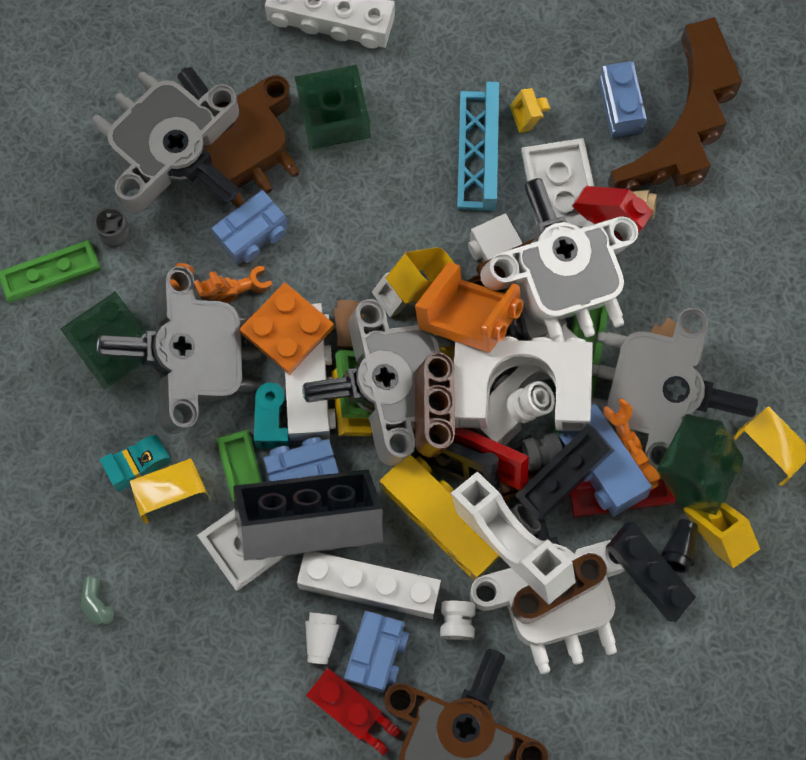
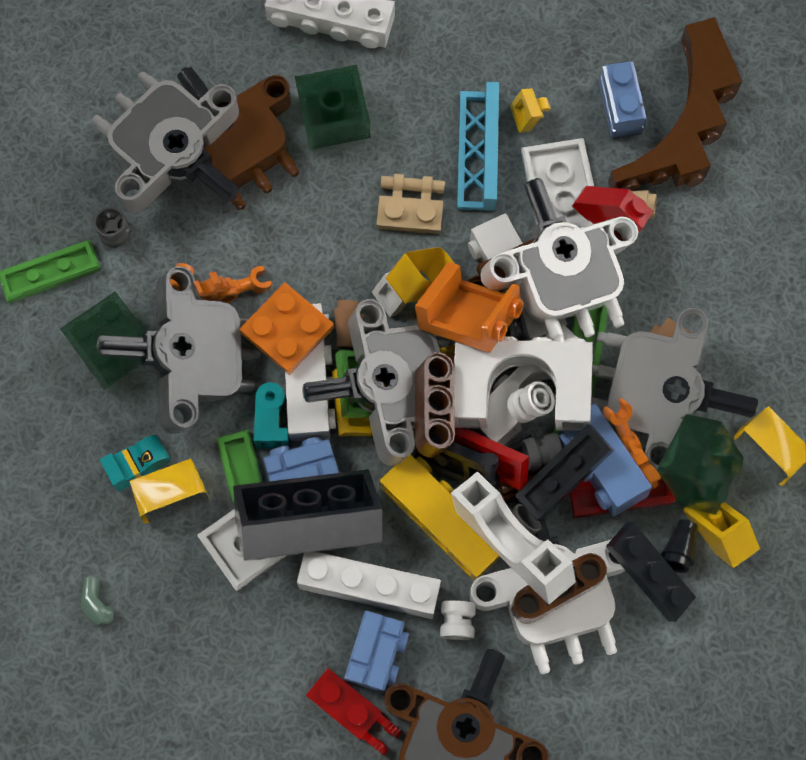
(250, 228): medium blue brick -> none
(320, 636): white cone -> none
(410, 213): none -> tan plate

